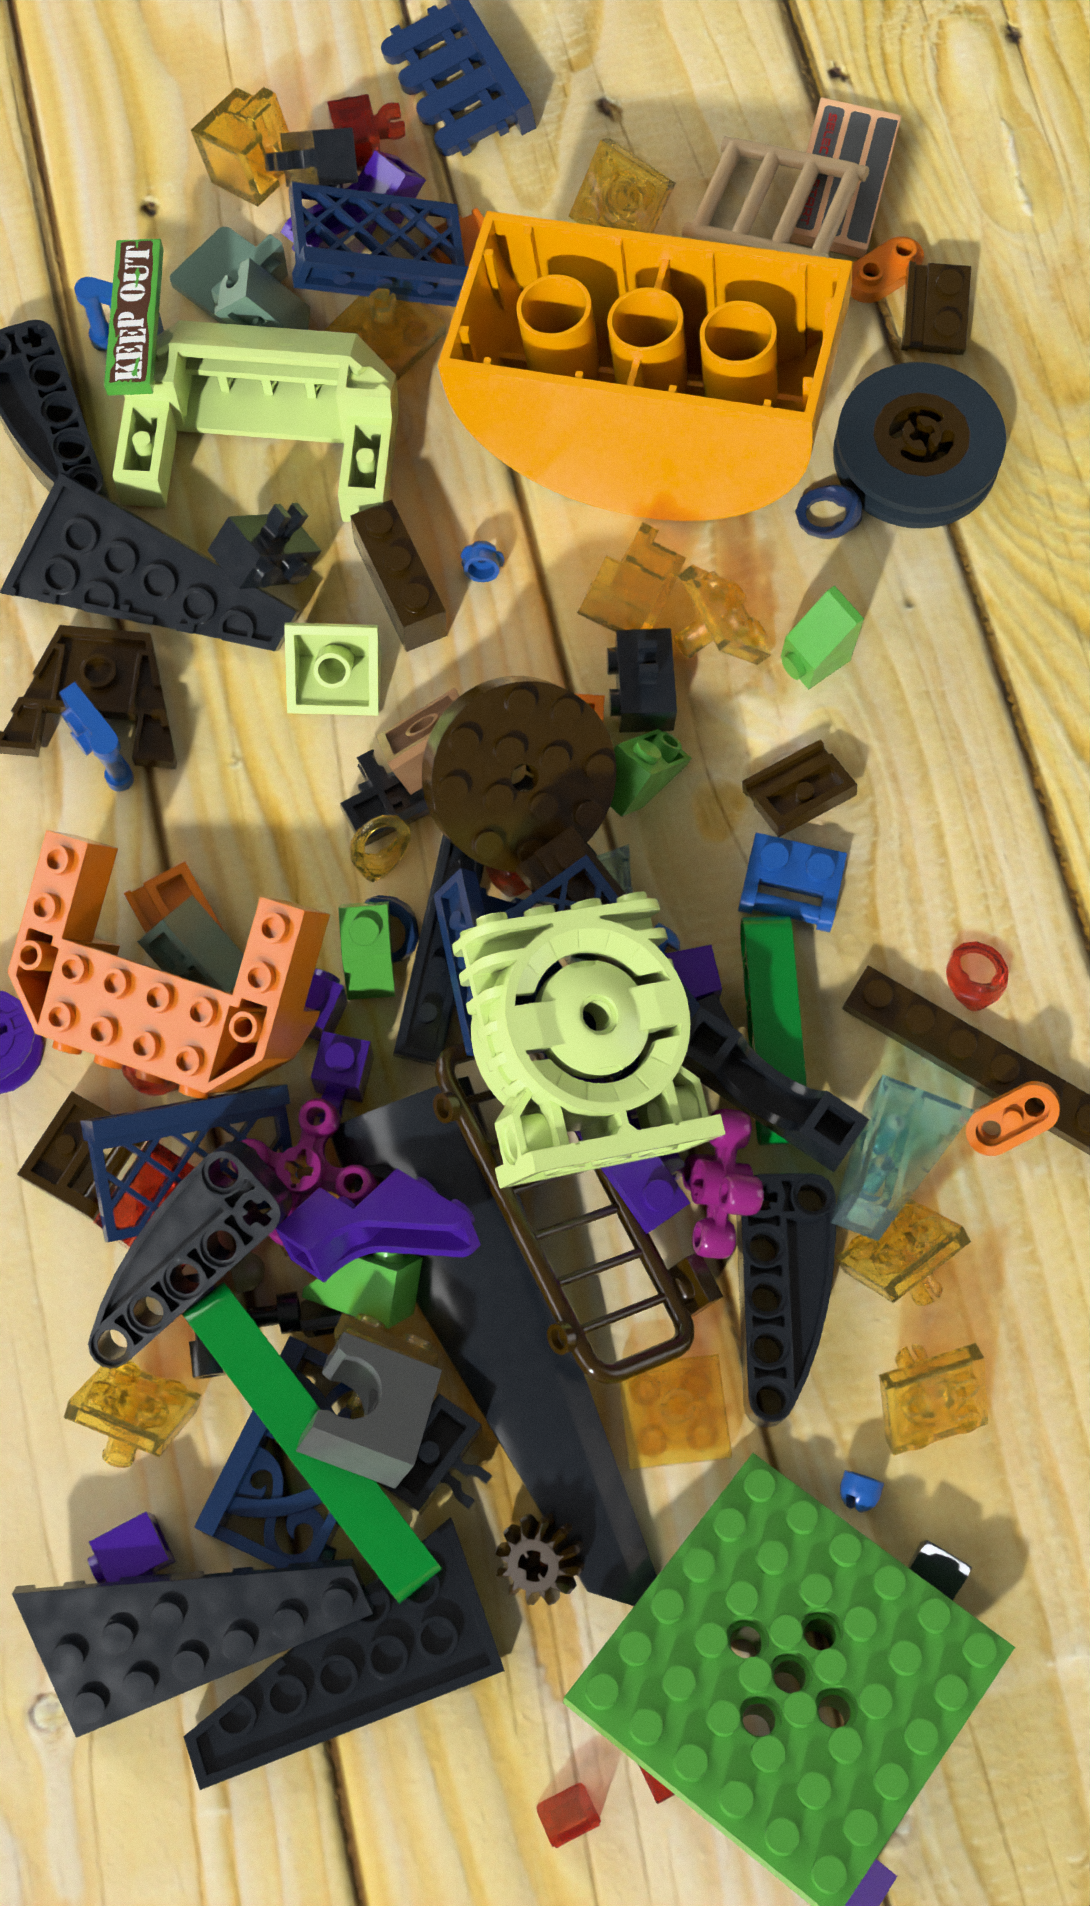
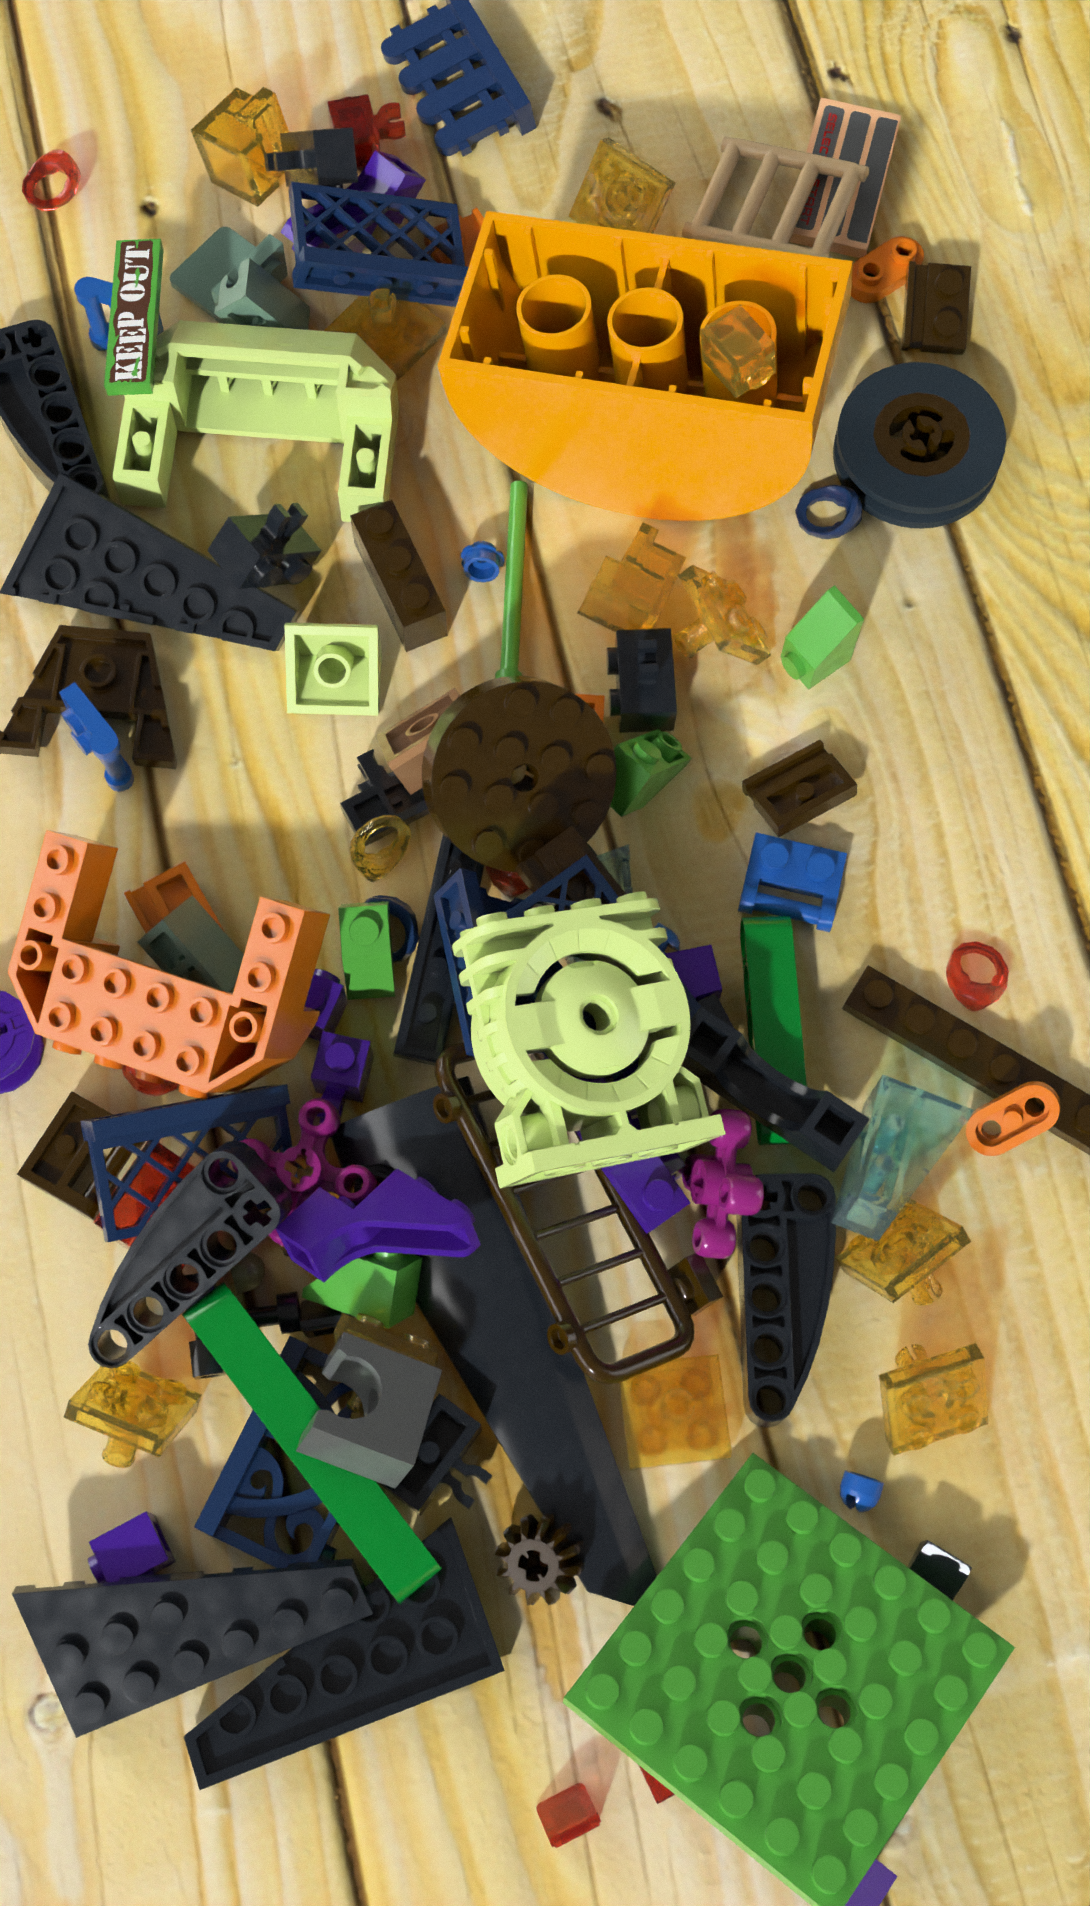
(49, 164): none -> clear red piece
(513, 580): none -> bright green bar
(738, 351): none -> clear yellow brick

